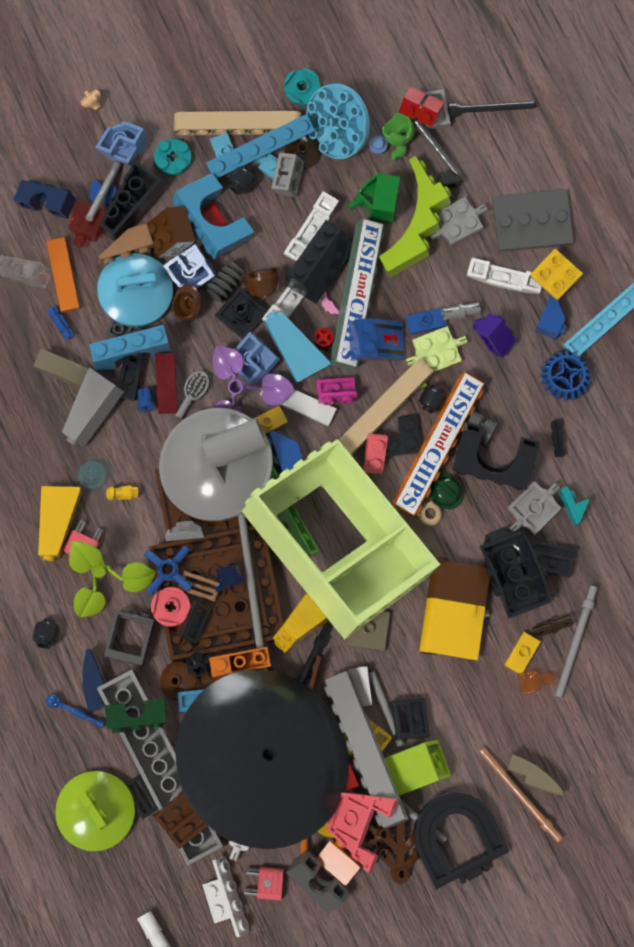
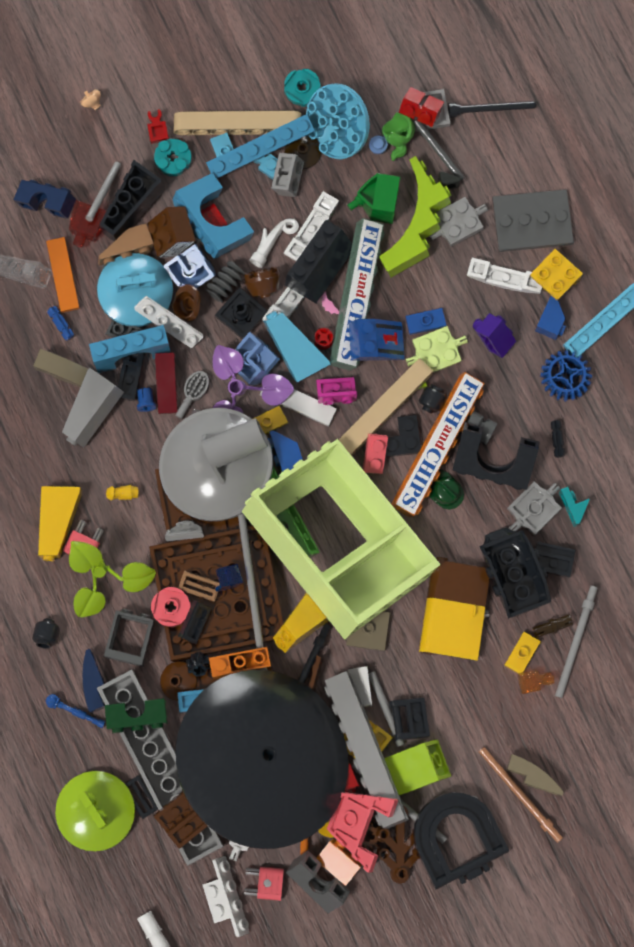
(91, 474): clear light blue plate -> none
(95, 188): blue piece -> none
(122, 142): medium blue brick -> none
(157, 129): none -> red plate
(163, 564): blue bar -> none
(172, 324): none -> white bracket
(241, 180): black head -> none
(267, 242): none -> white plant
(430, 522): tan piece -> none
(460, 311): light grey pin -> none

